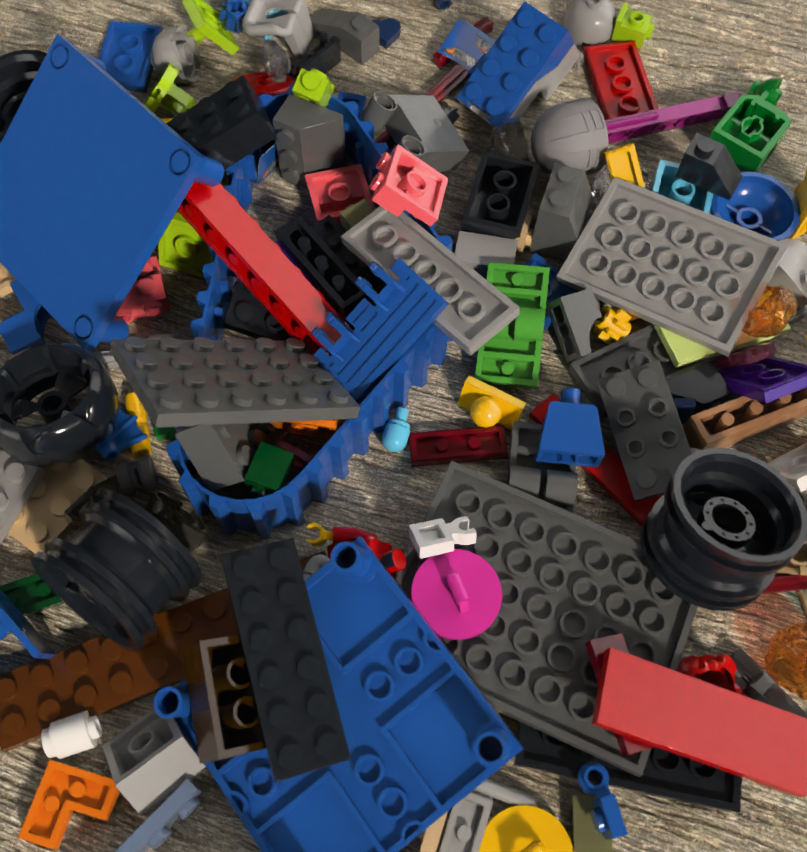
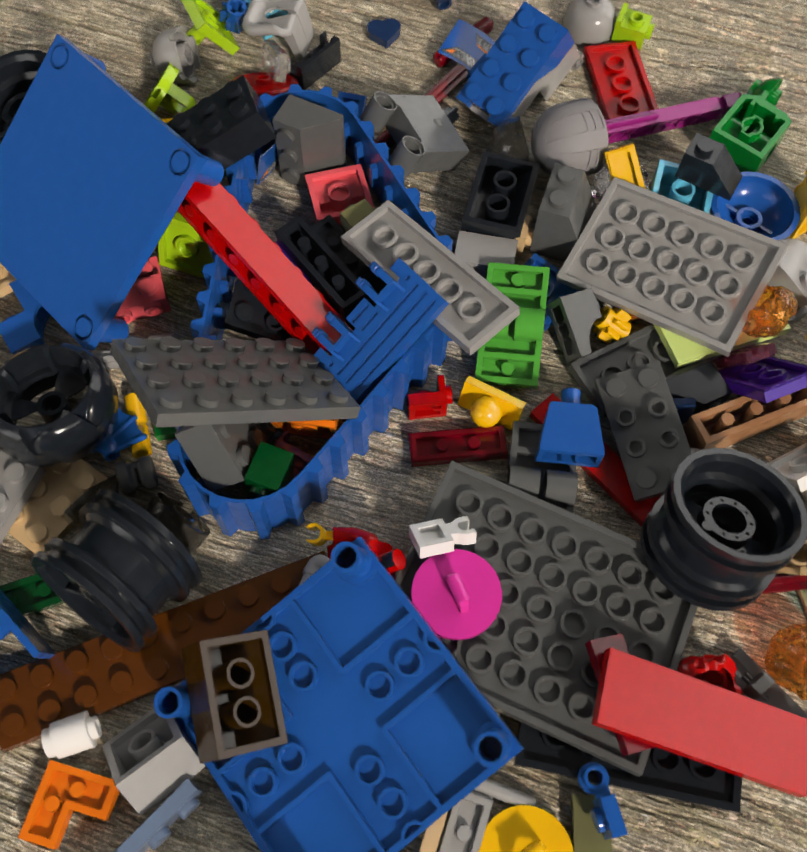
(128, 52): blue tile -> none
(284, 659): black plate -> none
(313, 87): lime brick -> none
(356, 32): dark grey slope -> none
(396, 431): medium azure cylinder -> none
(408, 186): coral plate -> none
(430, 404): none -> red bracket

